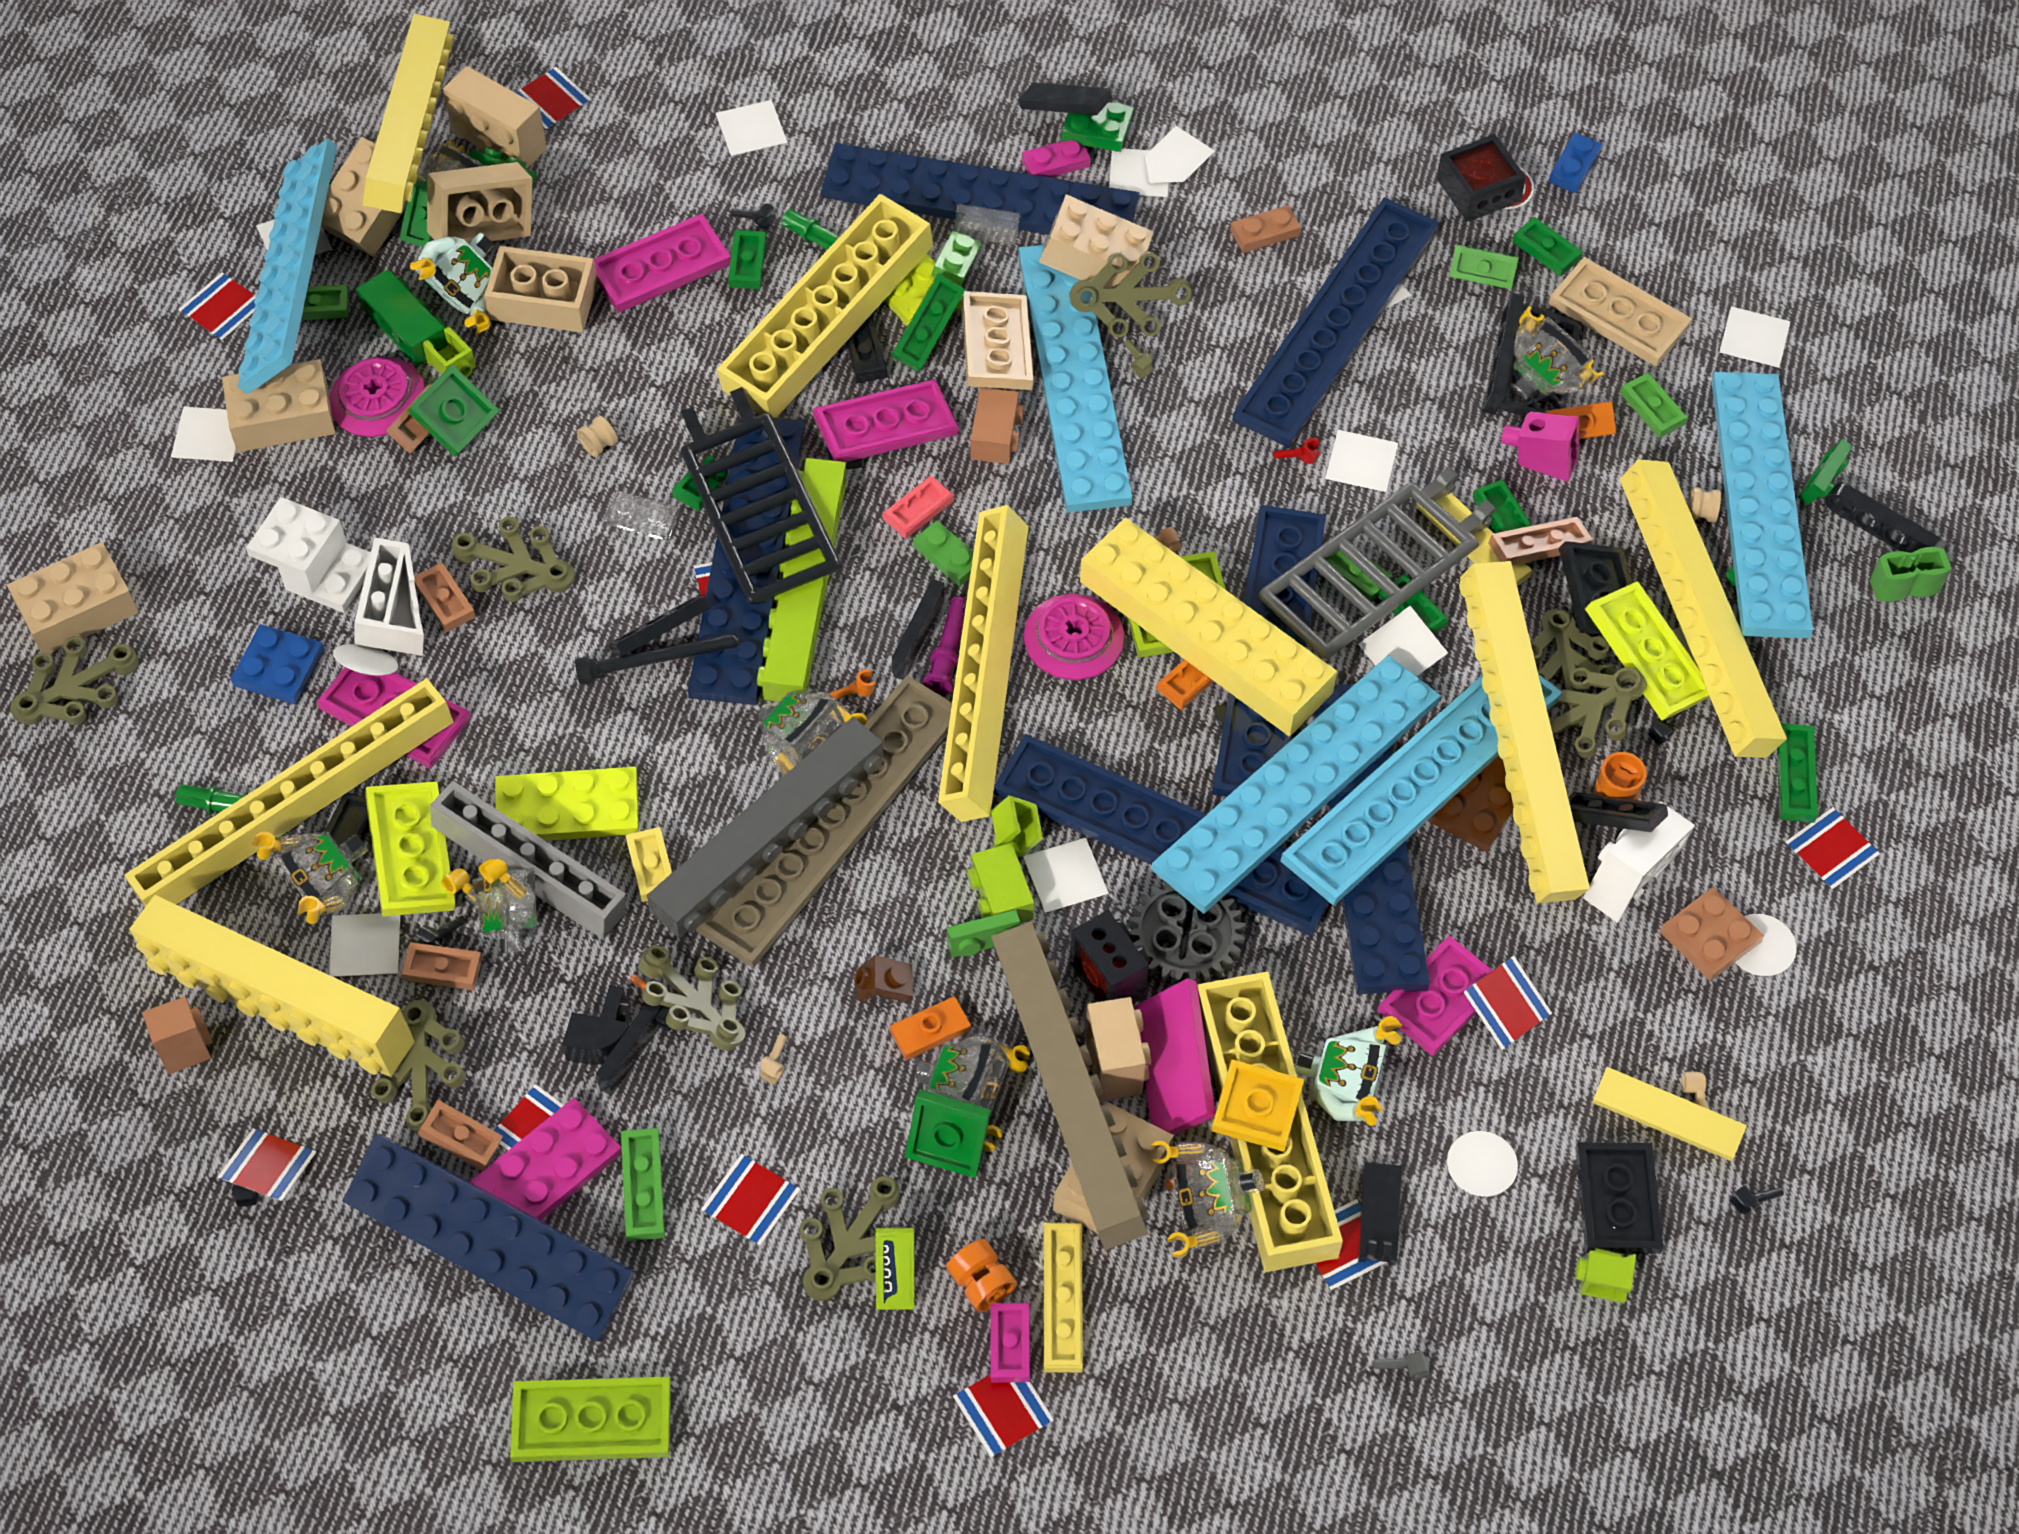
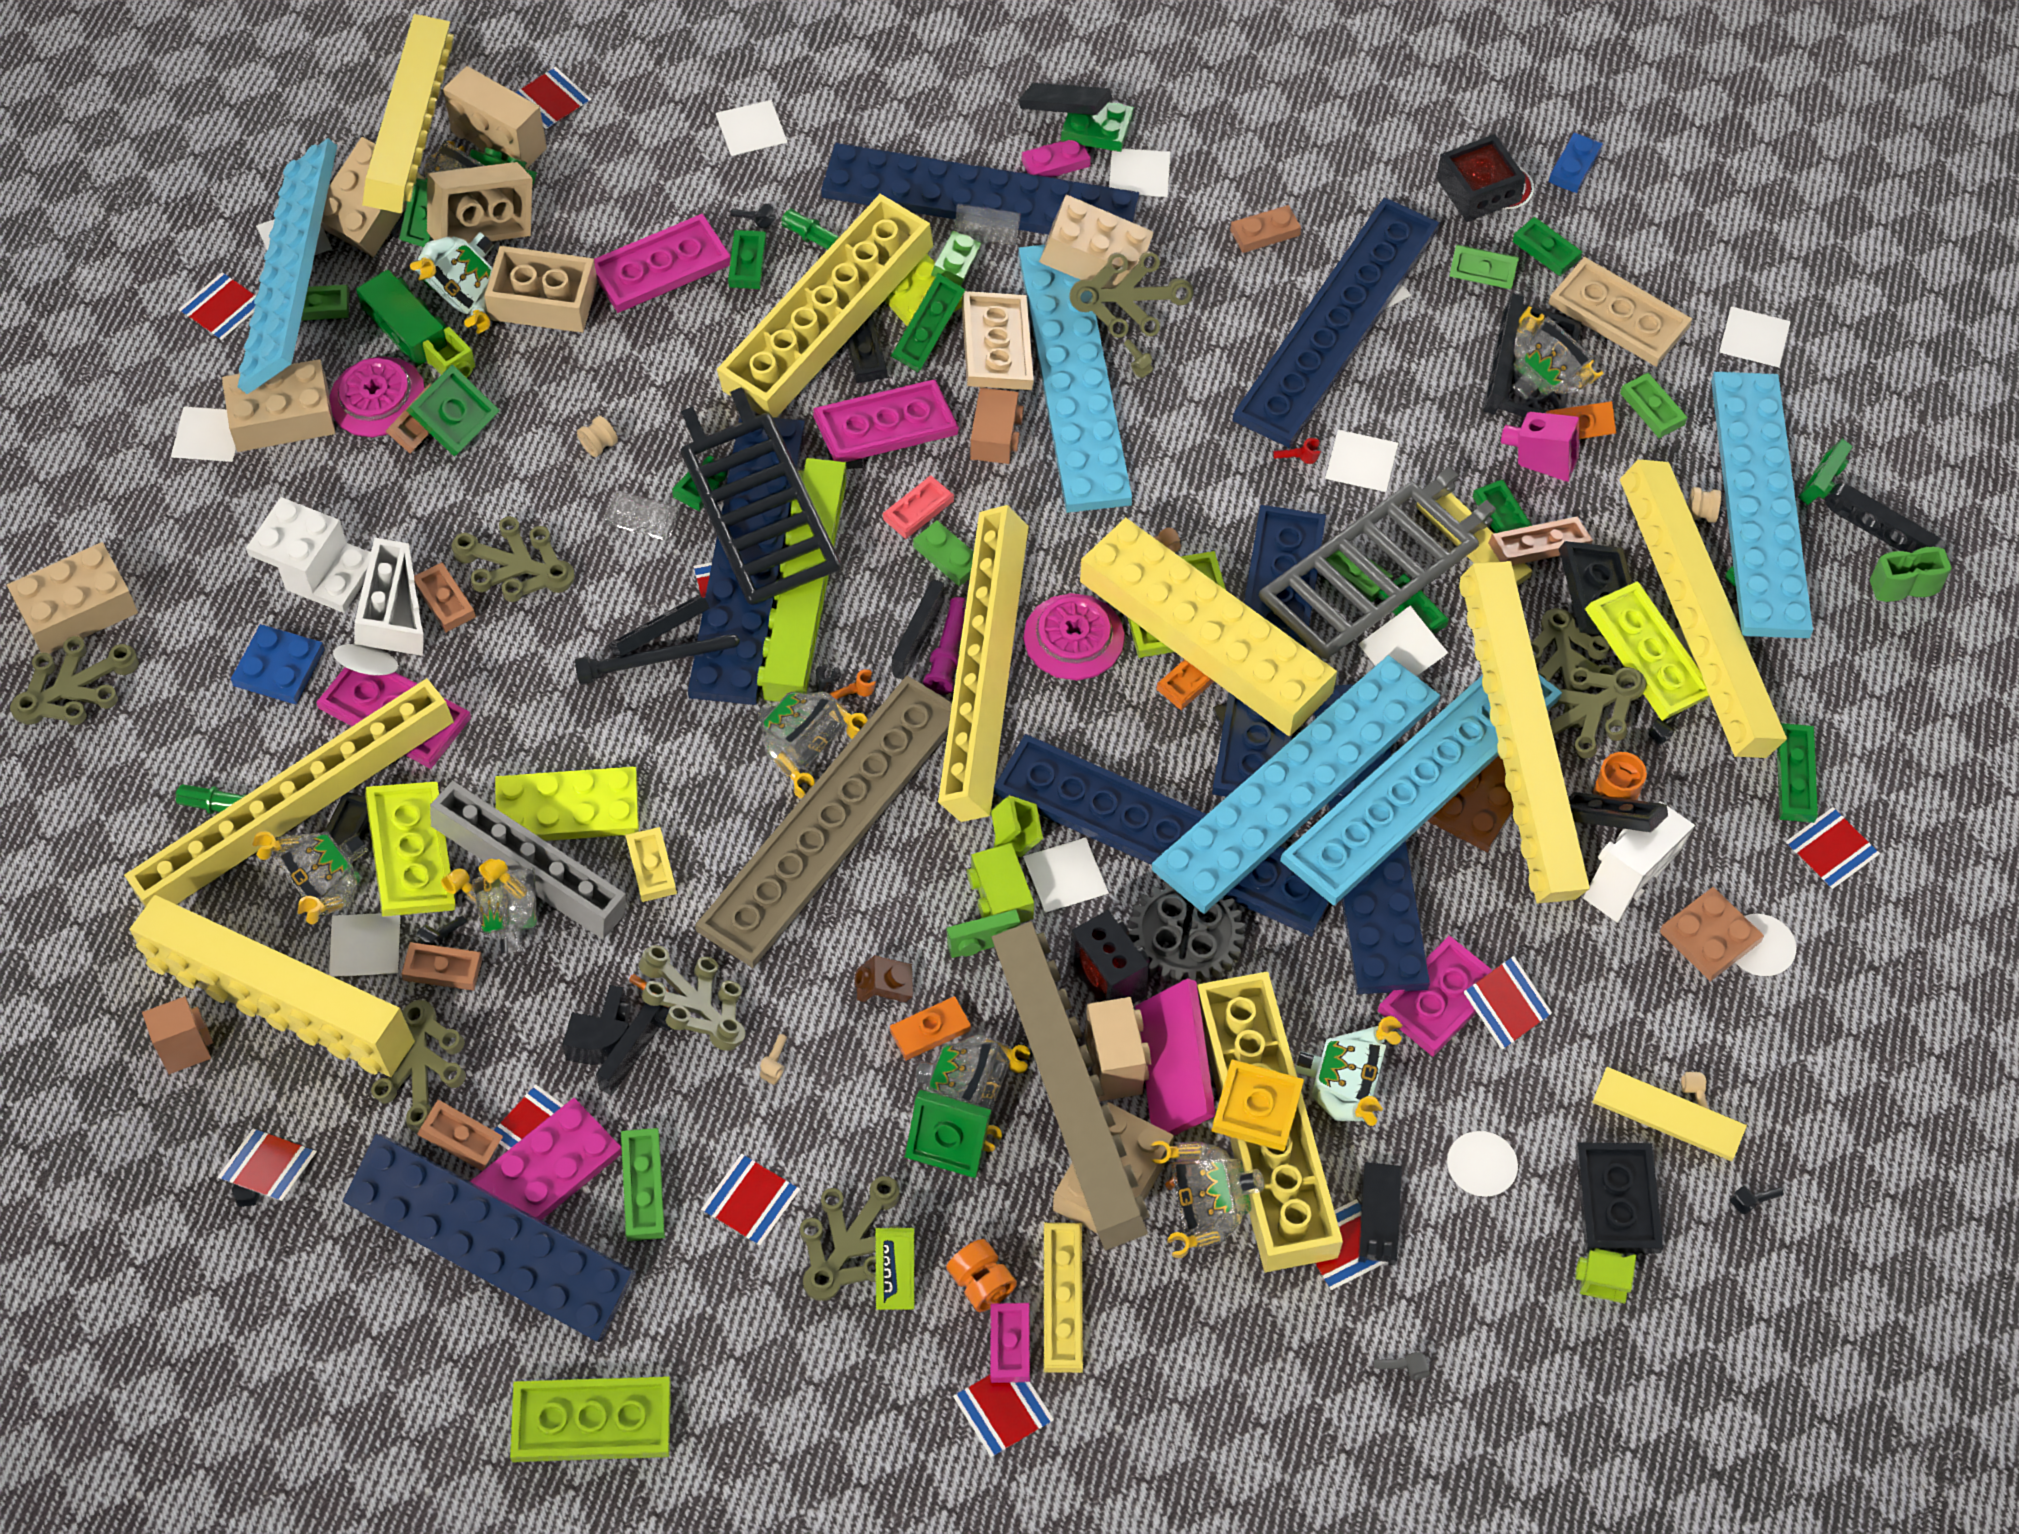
(765, 828): dark grey brick -> none
(823, 682): none -> black hand
(1175, 157): white sticker -> none

